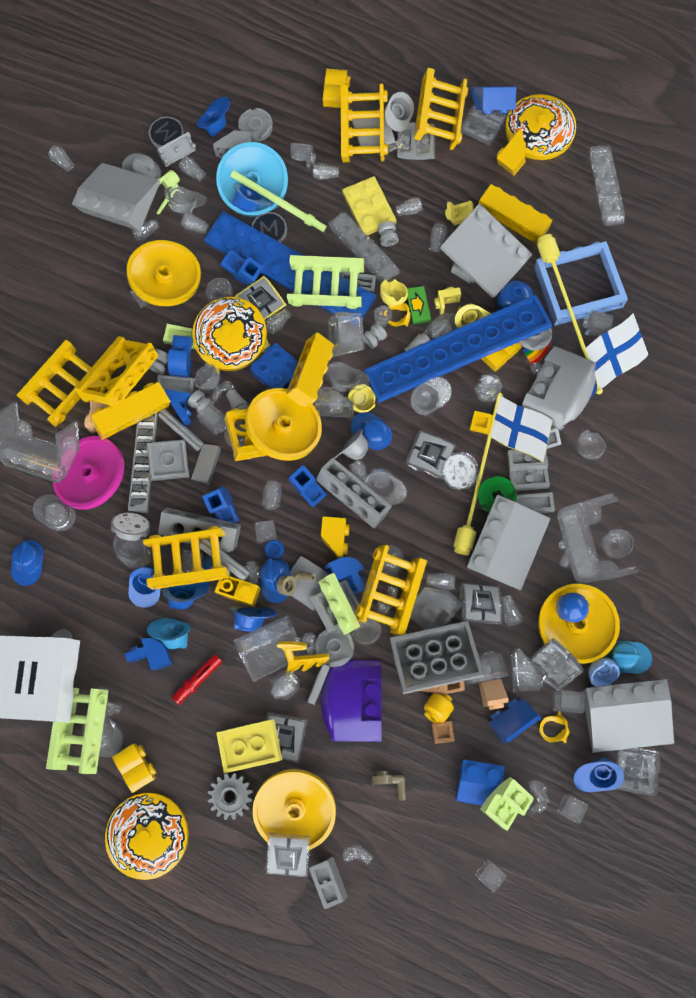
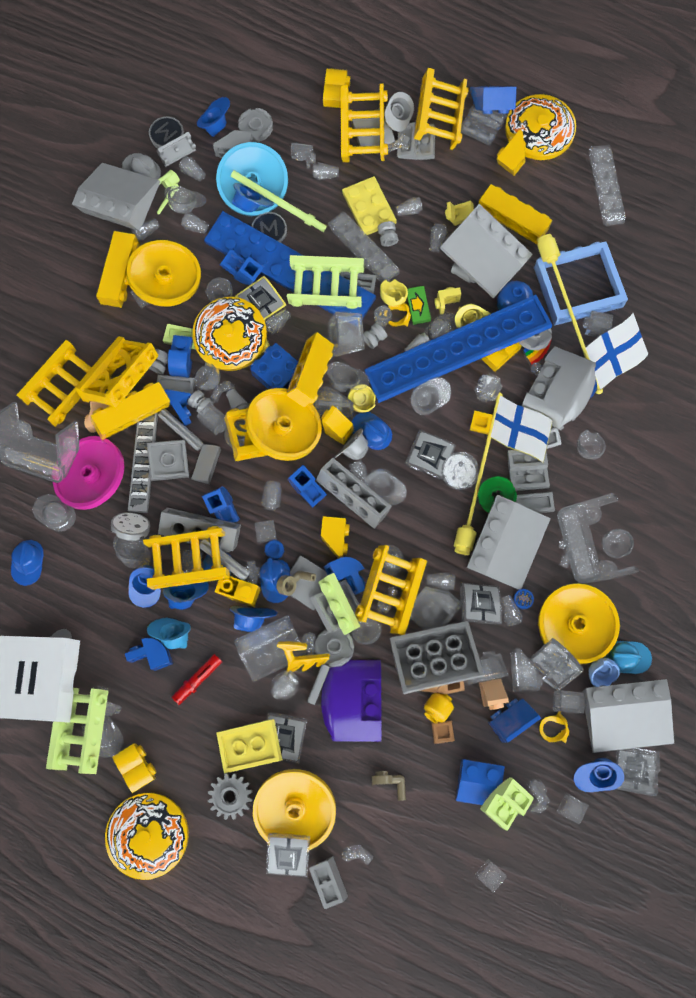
(60, 158): clear cone -> none
(114, 276): none -> yellow brick
(337, 425): none -> yellow slope
(523, 599): none -> blue tile
(572, 607): blue hair -> none

